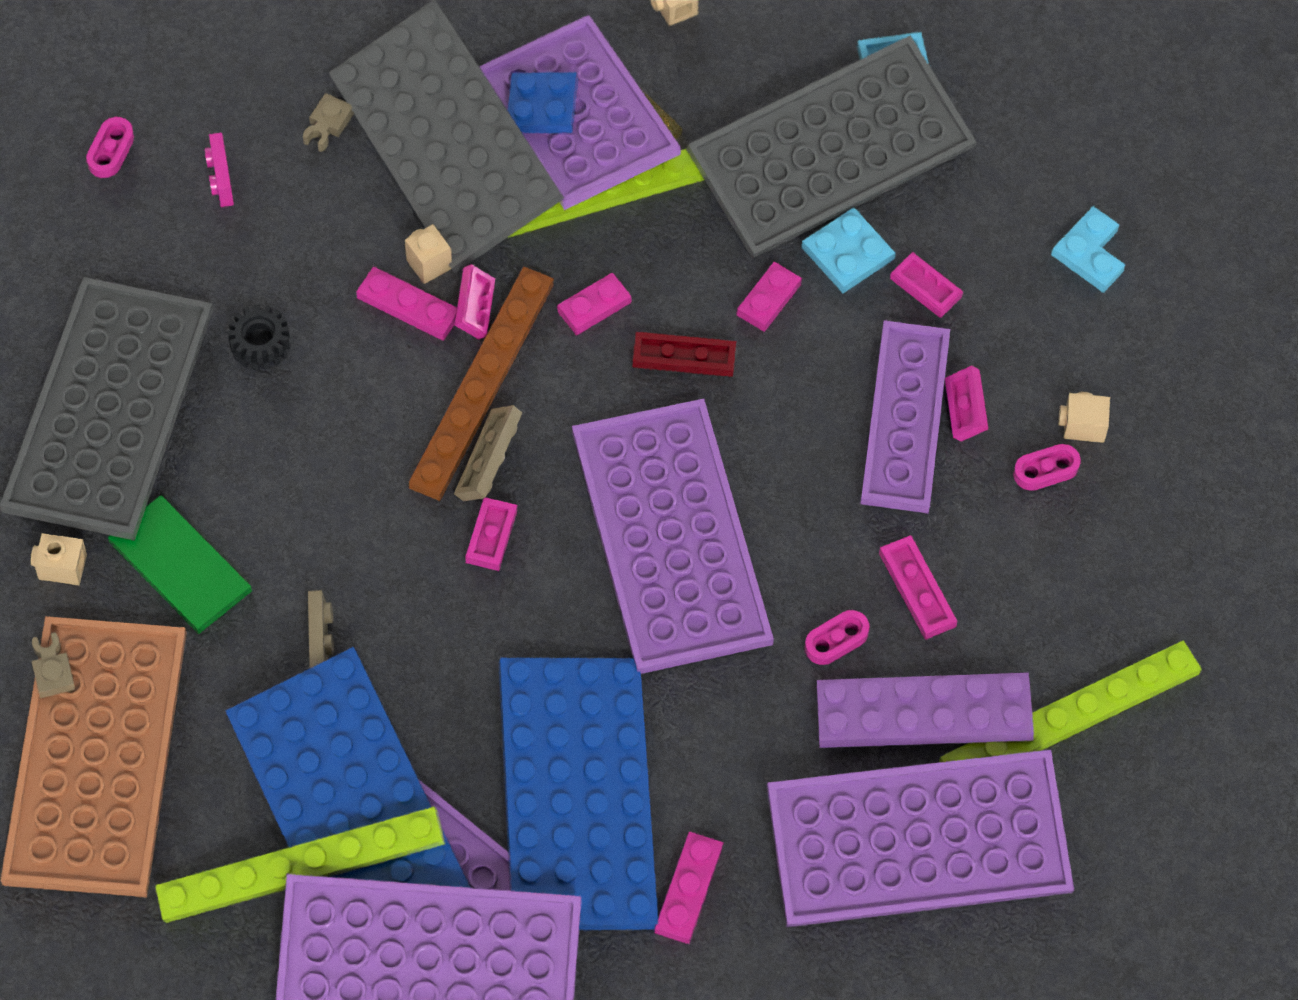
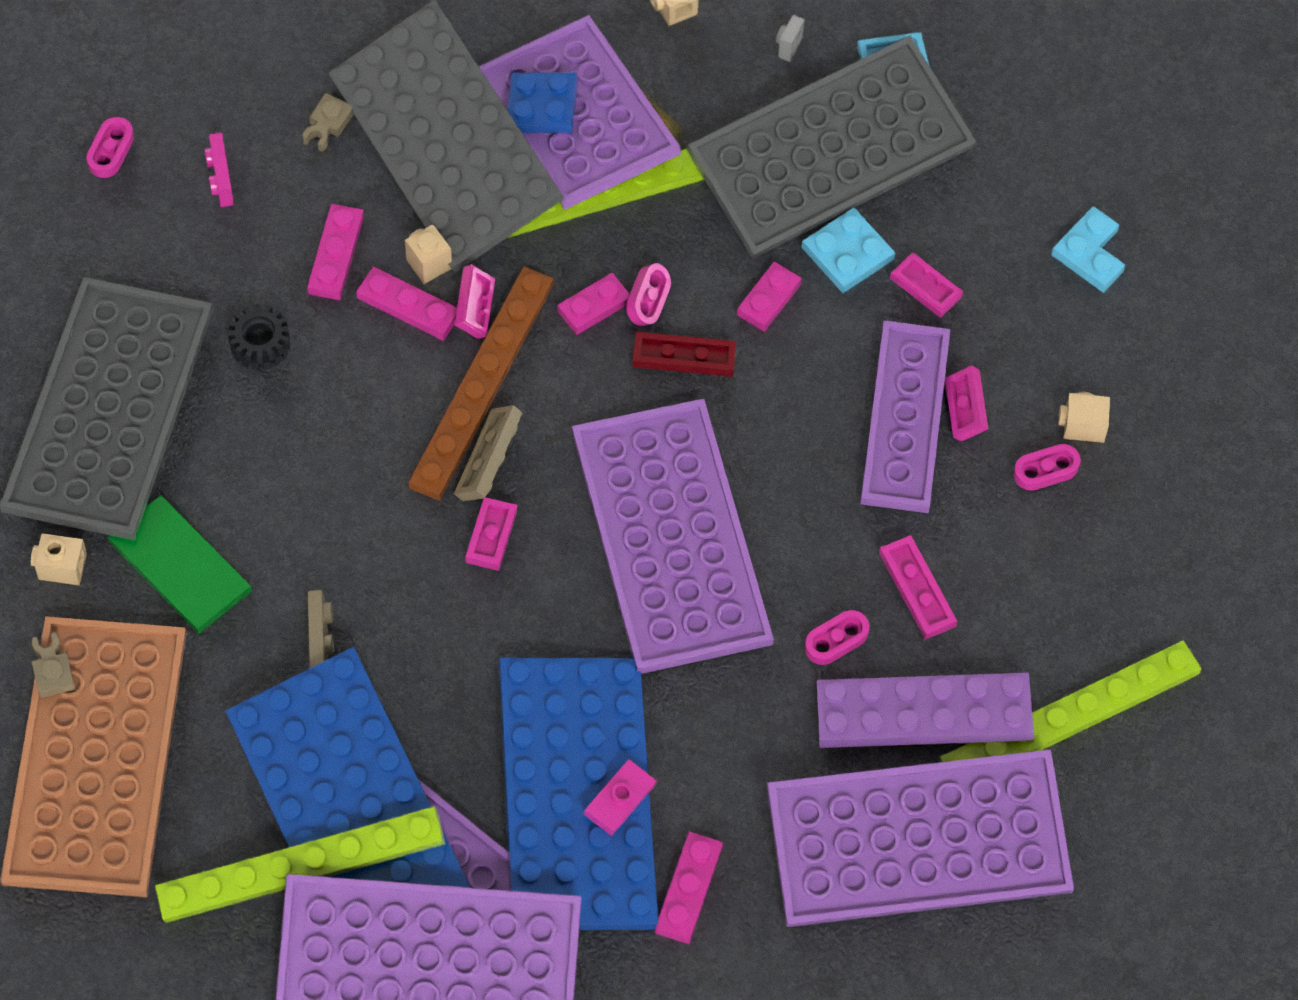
(335, 252): none -> dark pink plate
(620, 797): none -> dark pink plate
(648, 298): none -> dark pink plate
(790, 37): none -> light grey plate

